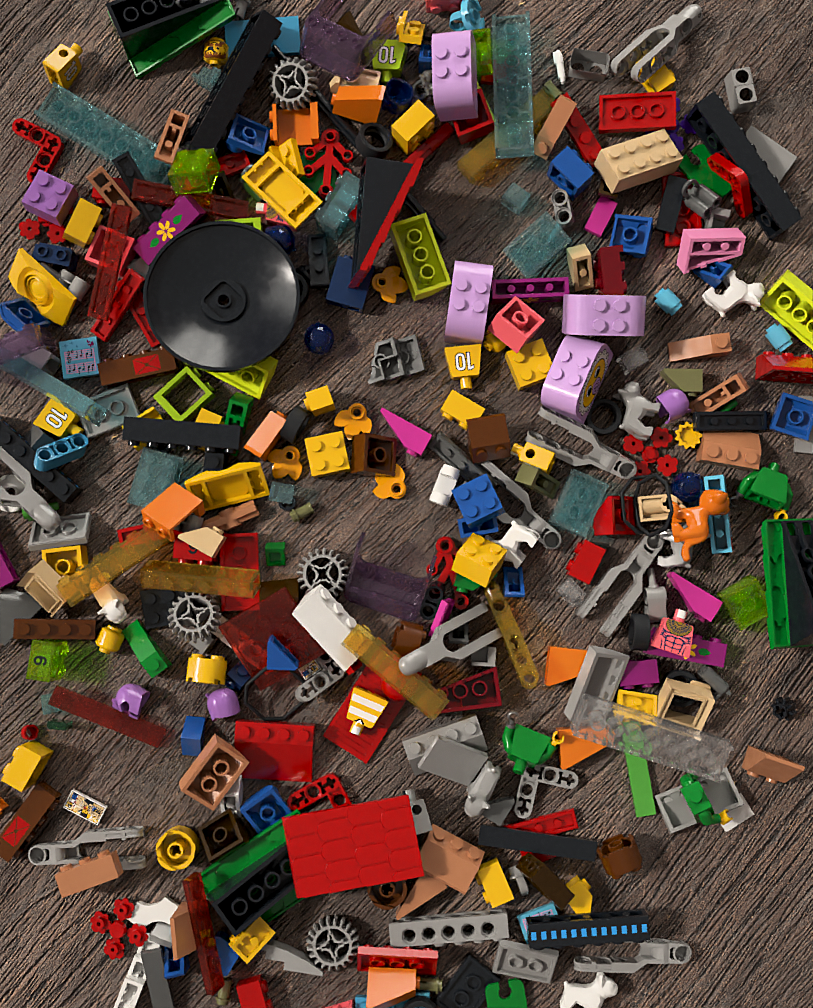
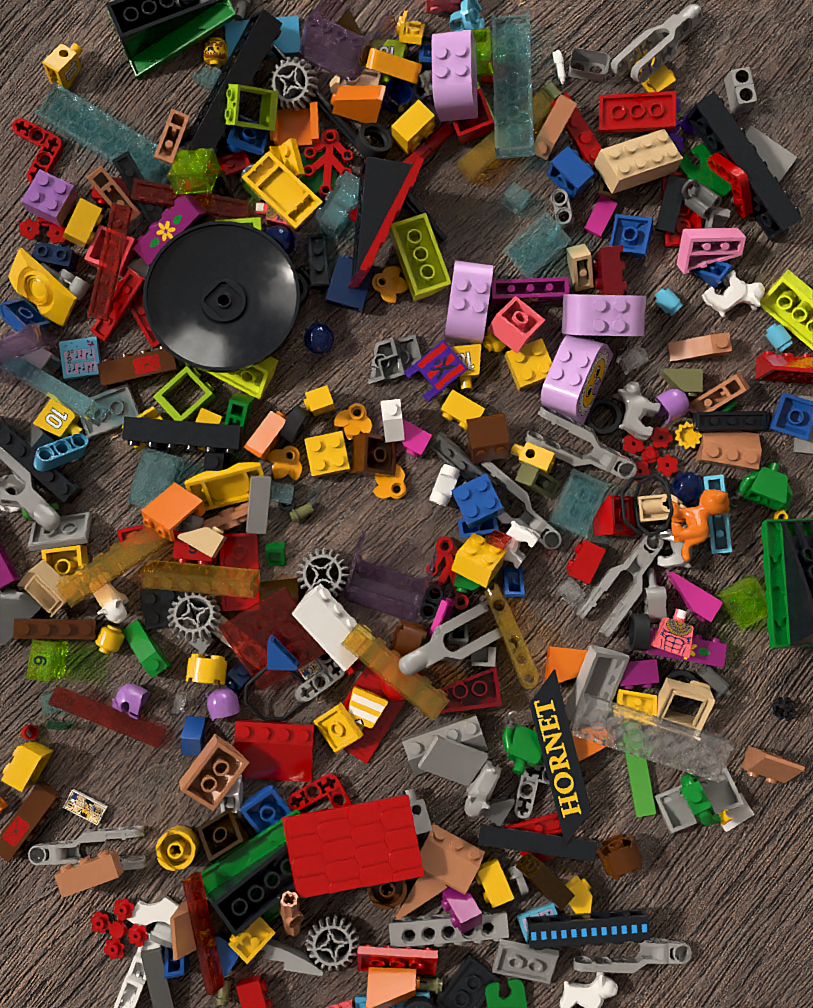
(179, 703): none -> clear tile
(258, 504): none -> light grey tile
(268, 107): none -> lime window
(291, 913): none -> nougat piece
(338, 727): none -> yellow tile
(392, 420): none -> white slope
(393, 65): none -> light orange beam
(439, 367): none -> flag
(462, 908): none -> magenta brick
(499, 539): none -> clear red tile
(560, 756): none -> black sticker

